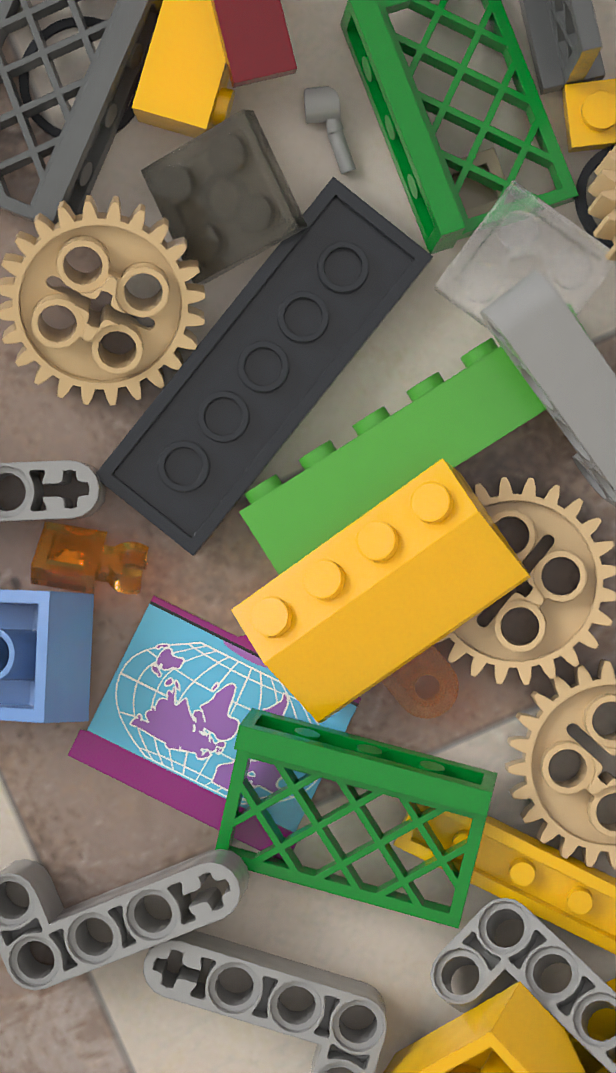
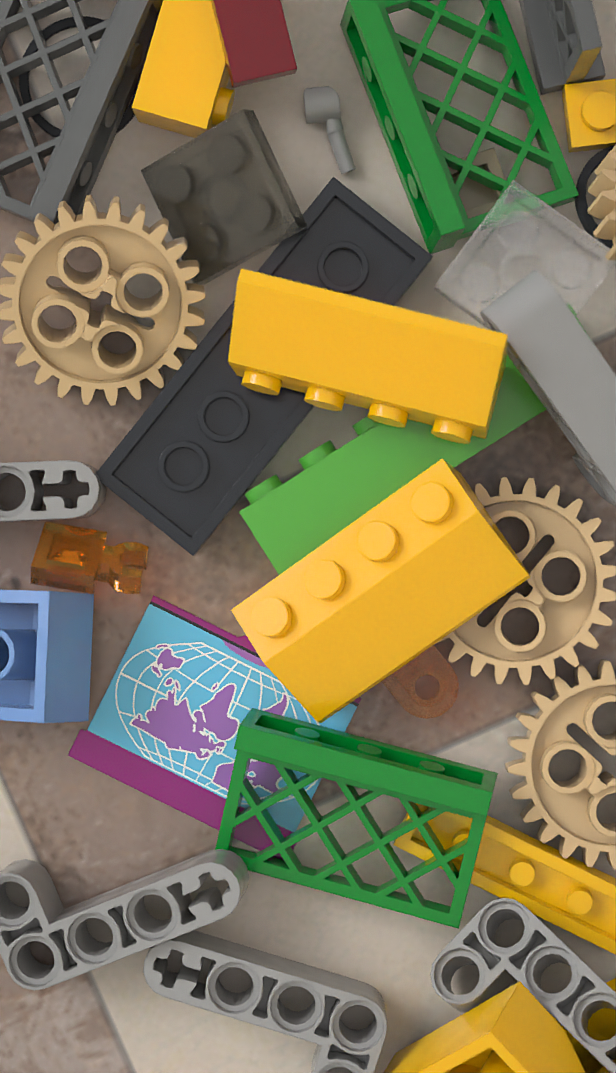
(366, 356): none -> yellow slope

